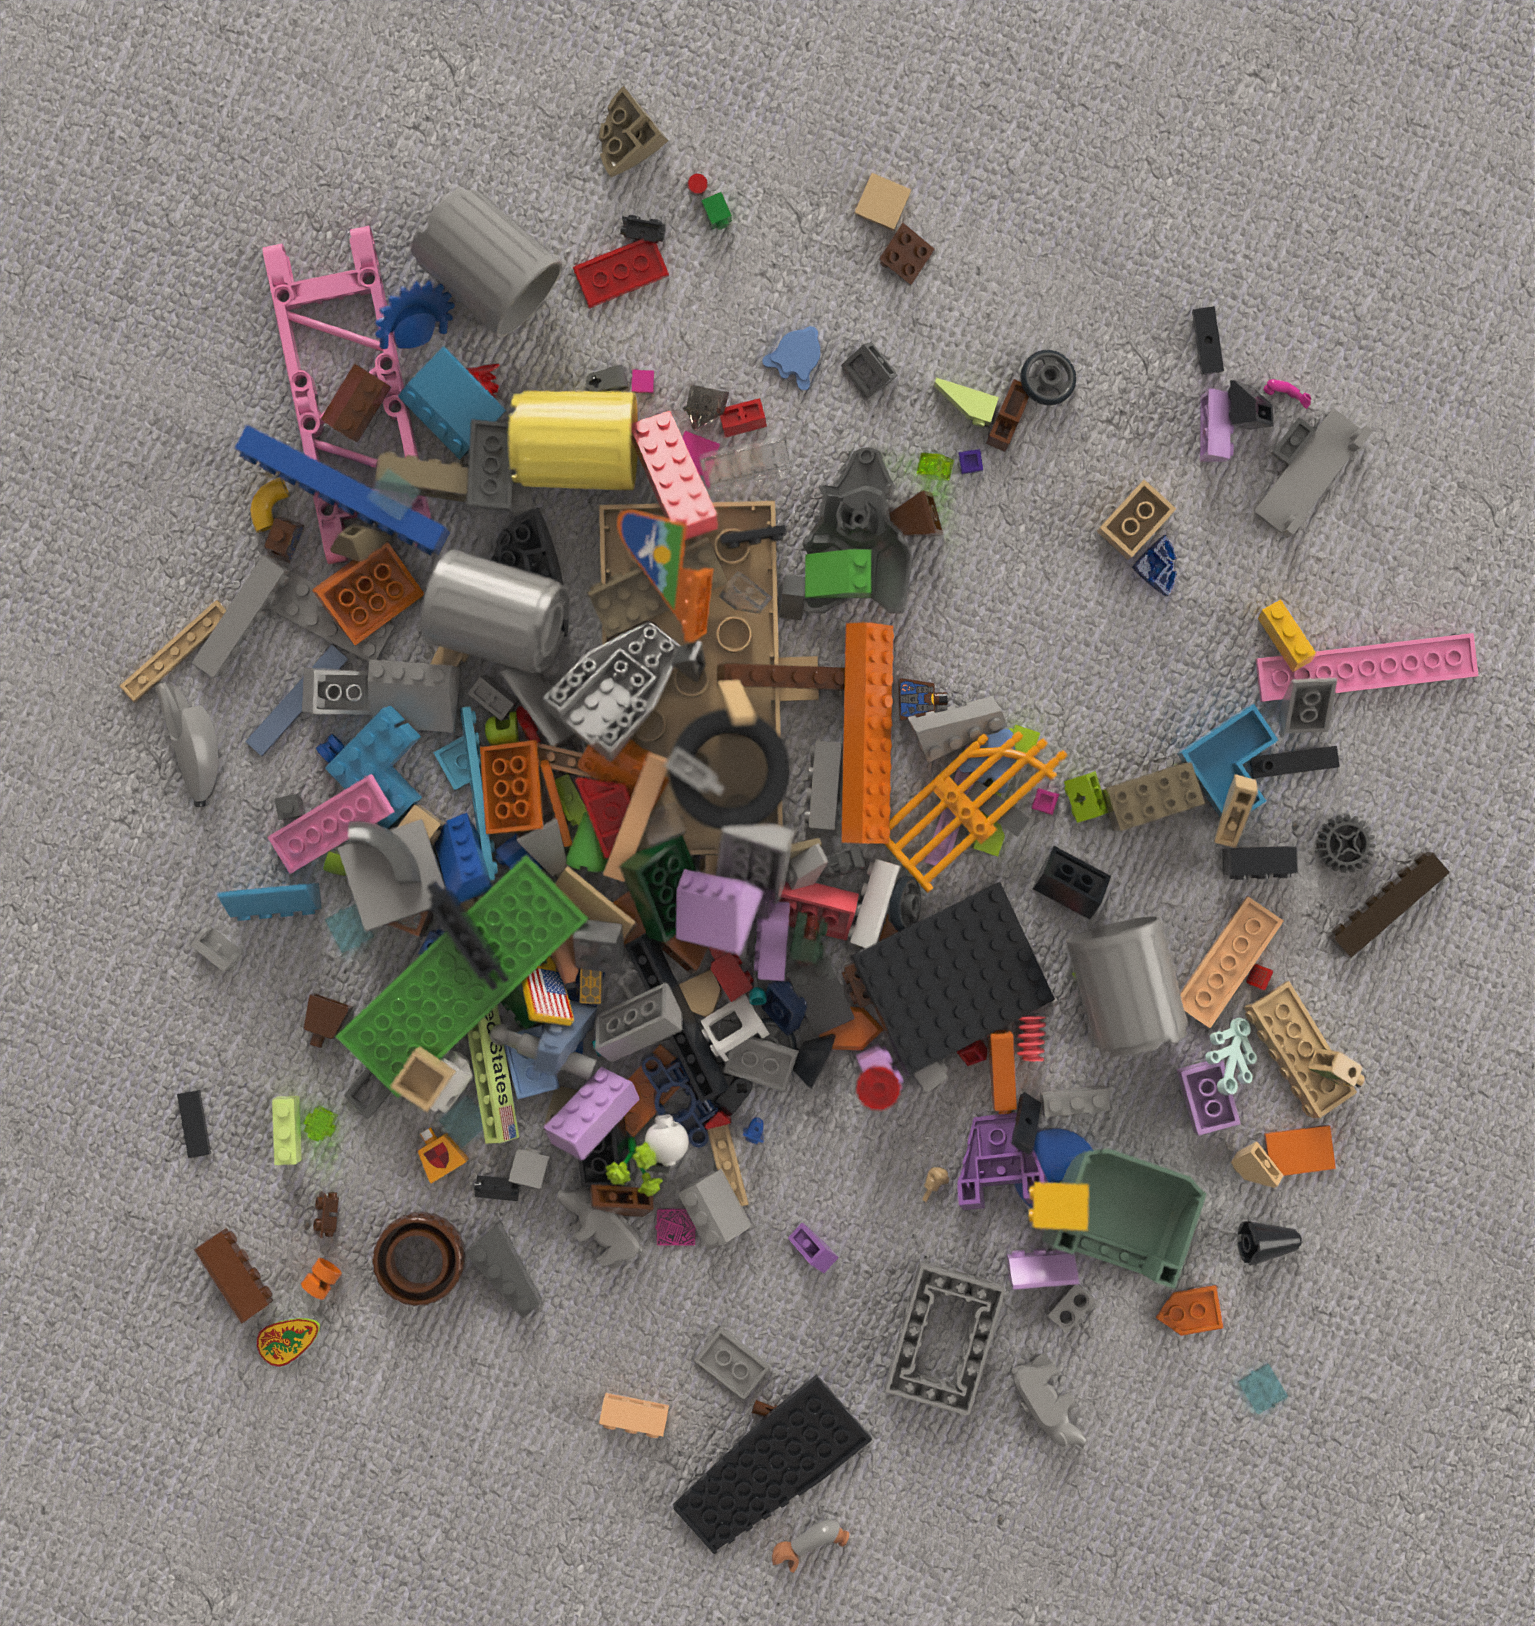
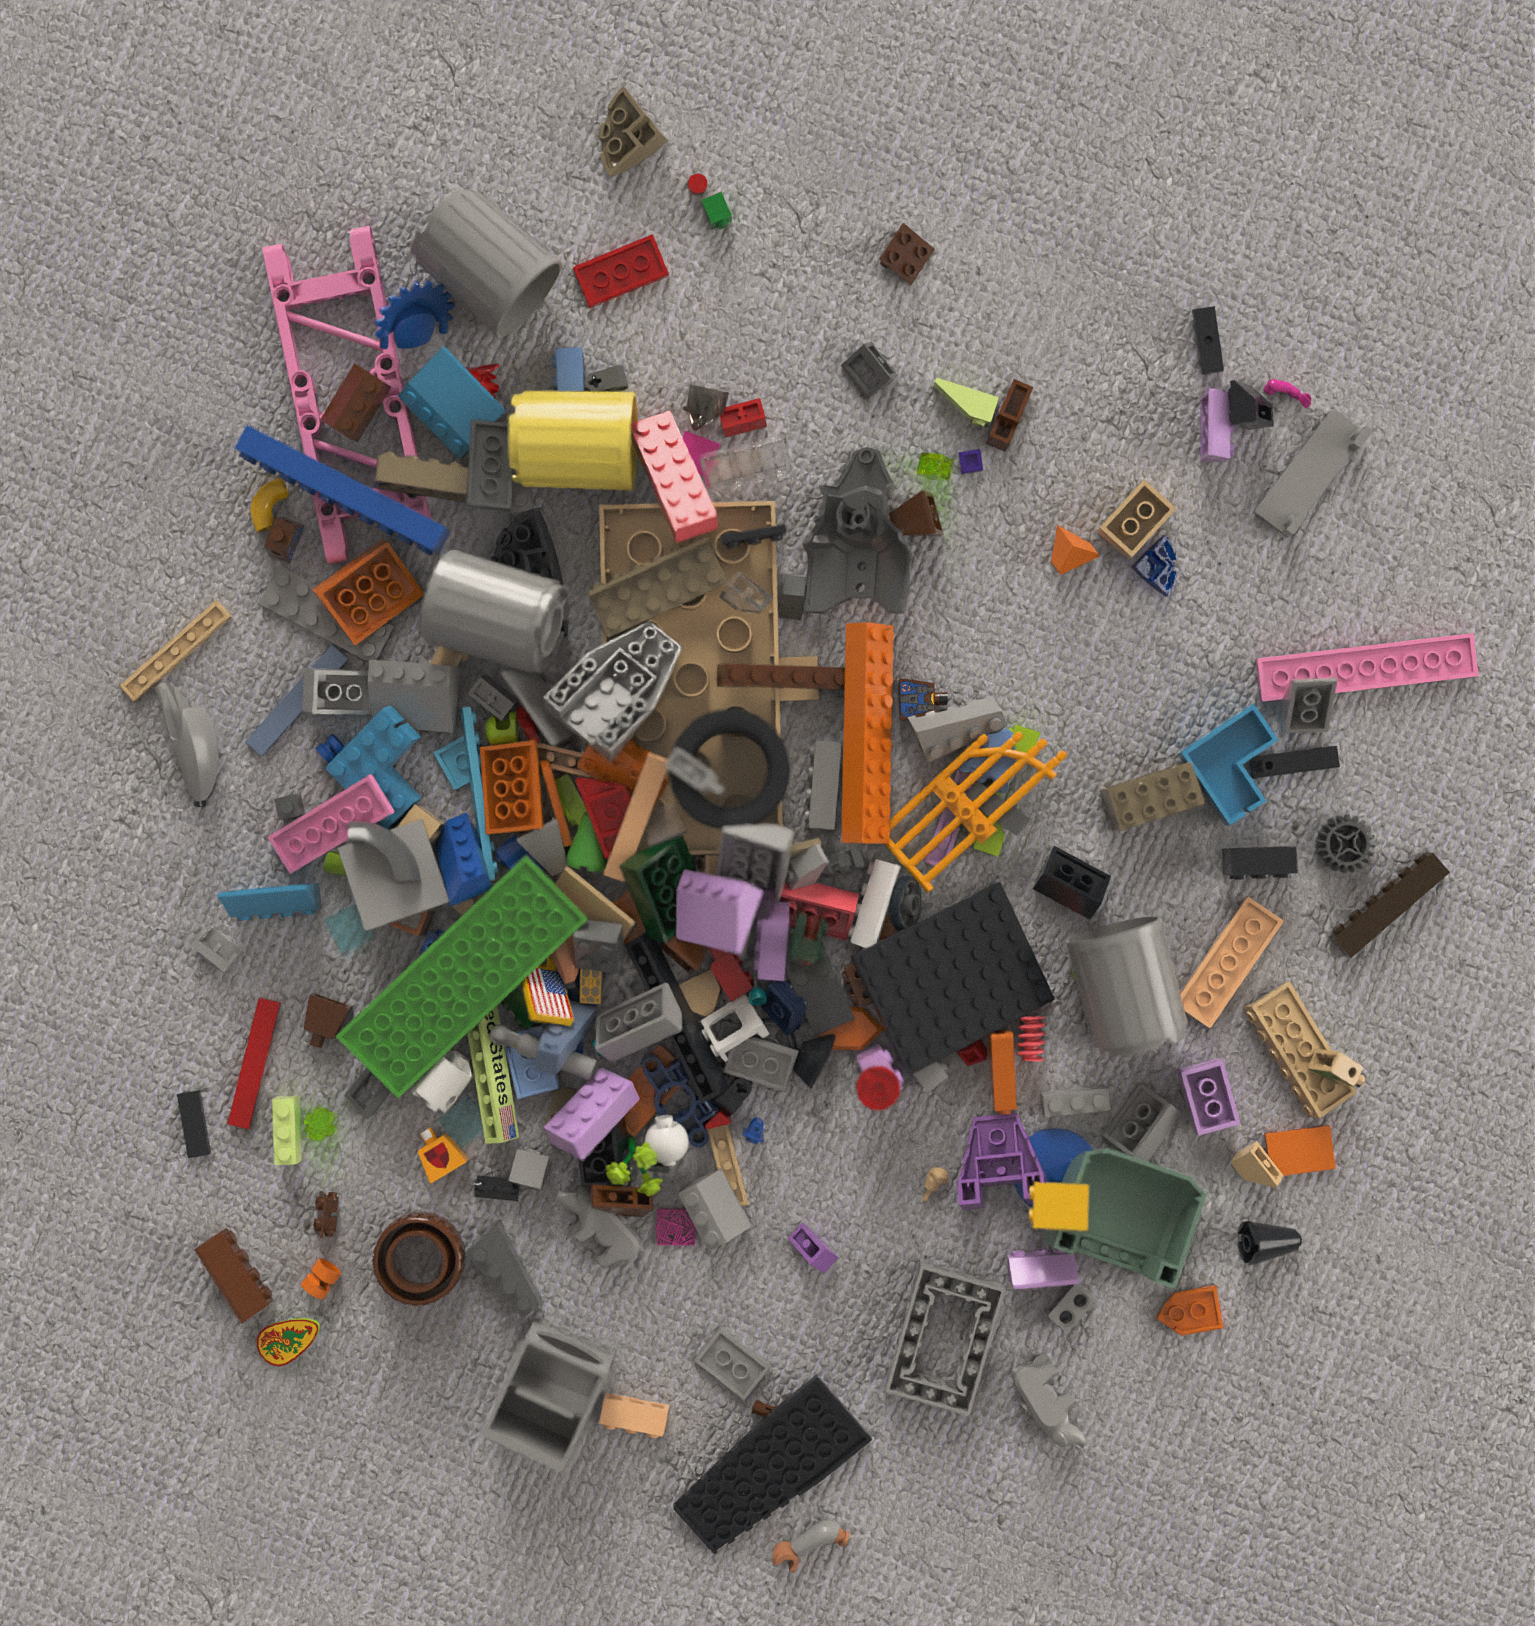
(241, 616): light grey brick -> none
(254, 1063): none -> red tile
(358, 542): dark tan slope -> none
(393, 494): clear light blue piece -> none
(424, 1079): tan piece -> none
(465, 934): black hinge -> none
(548, 1394): none -> light grey container
(569, 368): none -> medium blue brick
(643, 381): dark pink tile -> none
(651, 229): black hinge -> none
(659, 551): piece -> none
(690, 660): dark grey slope -> none
(736, 702): tan tile -> none
(796, 355): medium blue tile -> none
(838, 574): bright green slope -> none
(882, 201): tan tile -> none
(1026, 1123): black tile -> none
(1045, 801): dark pink tile -> none
(1049, 358): dark grey wheel -> none
(1070, 551): none -> orange slope
(1087, 786): lime brick -> none
(1142, 1123): none -> light grey slope
(1236, 810): tan slope -> none
(1238, 1030): light aqua plant -> none
(1259, 976): red slope -> none
(1262, 1388): clear light blue piece -> none
(1286, 635): yellow brick -> none
(1293, 441): dark grey plate -> none

